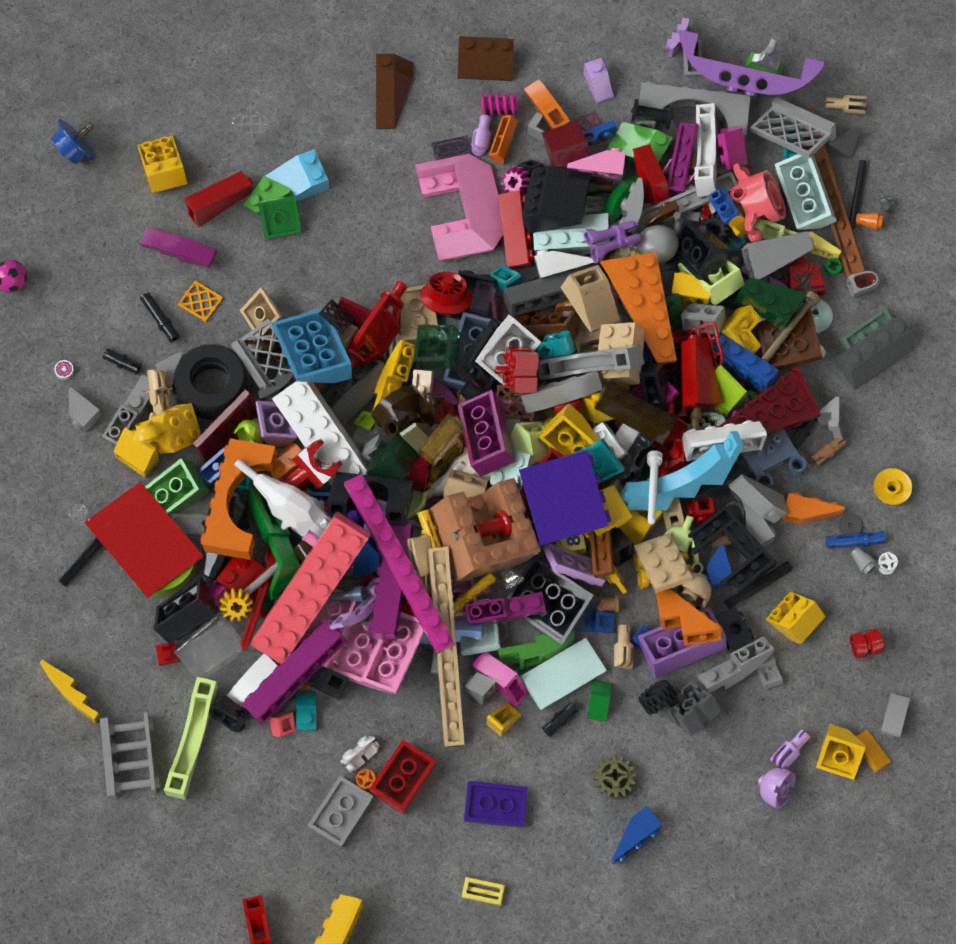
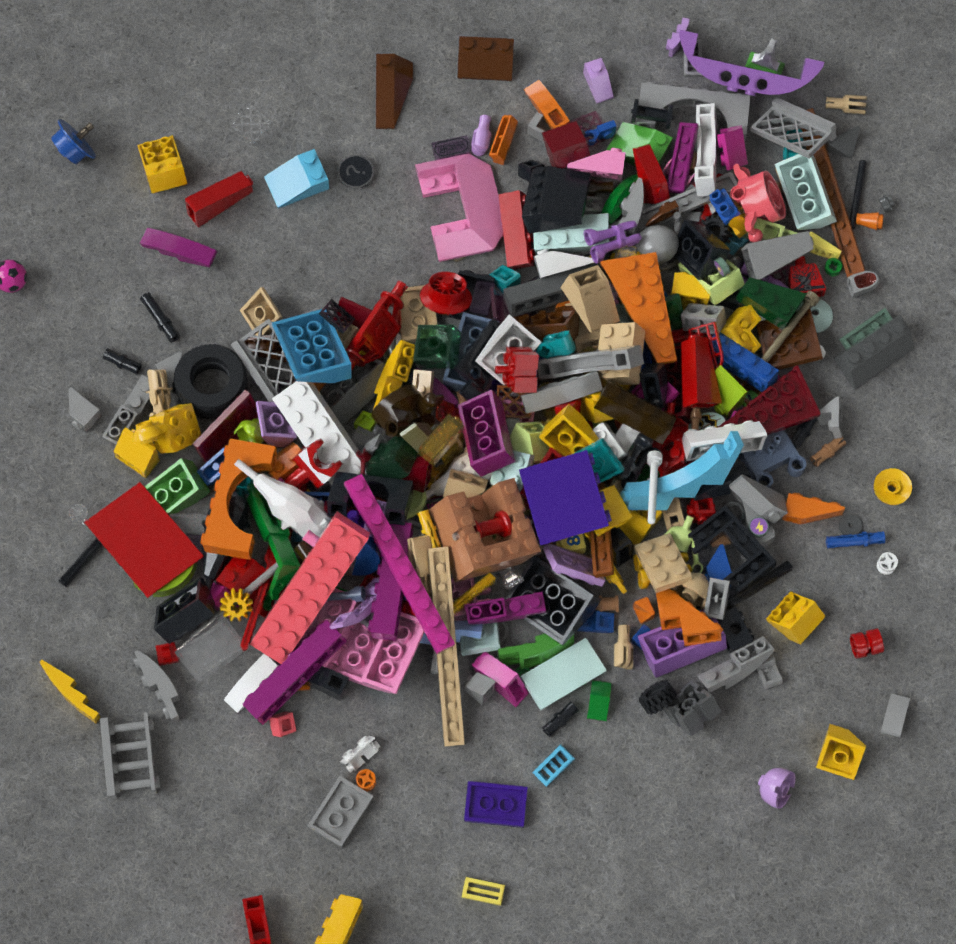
(64, 370): tile -> none
(157, 679): none -> light grey slope
(187, 294): light orange window -> none
(194, 731): yellowish green arch -> none
(228, 713): black piece -> none
(265, 190): bright green wing -> none
(279, 217): green plate -> none
(281, 382): dark grey slope -> none
(305, 711): teal slope -> none
(355, 172): none -> black tile
(364, 457): none -> dark red hand
(402, 777): red brick -> none
(499, 104): dark pink piece -> none
(503, 718): yellow slope -> none
(513, 175): dark pink gear -> none
(566, 753): none -> medium azure slope
(606, 777): olive gear -> none
(640, 827): blue slope -> none
(644, 610): none -> orange slope
(717, 598): none -> light grey slope
(722, 266): none -> sand green tile
(758, 527): none -> tile
(789, 750): lavender arm -> none
(864, 561): light grey cone -> none
(873, 752): light orange slope -> none

